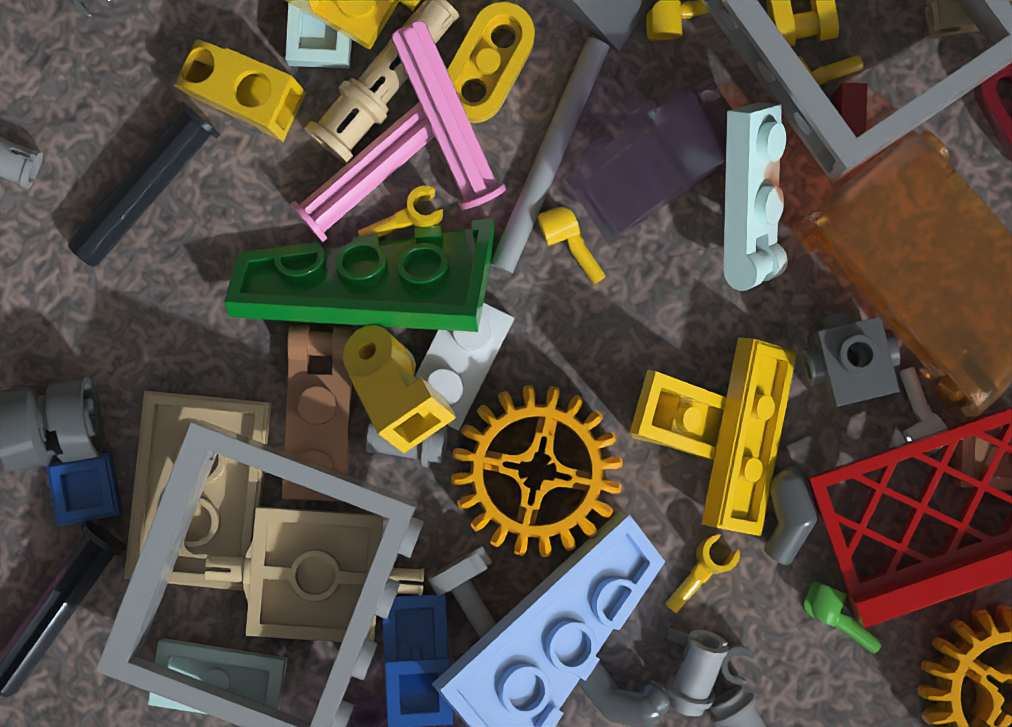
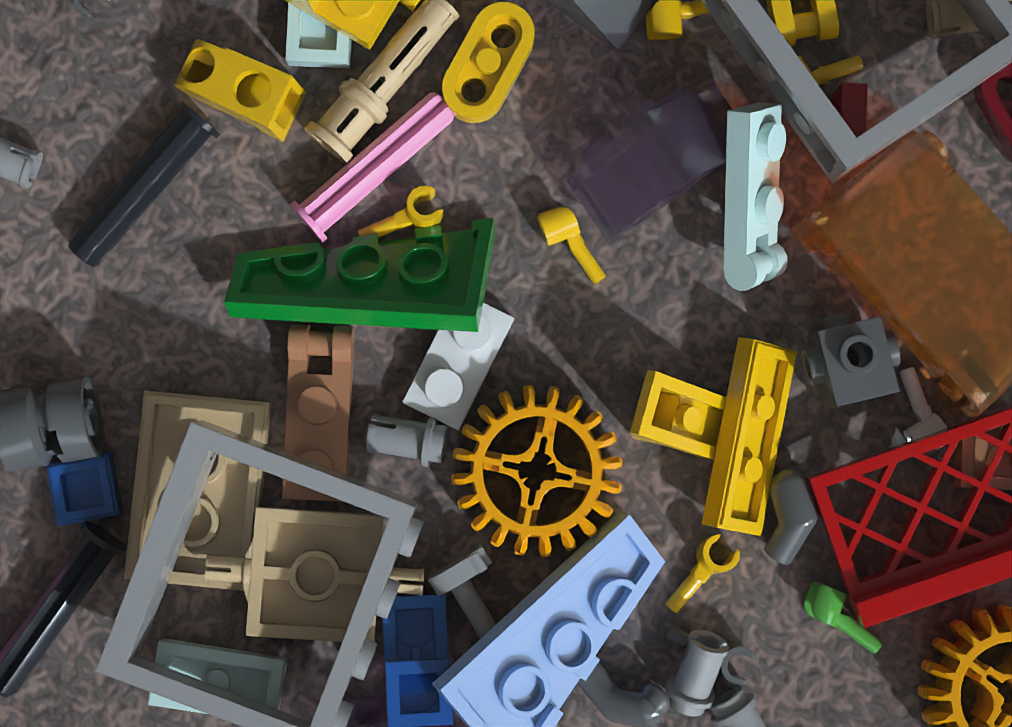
(397, 403): yellow leg -> none
(446, 115): bright pink axle -> none
(550, 155): light grey bar -> none

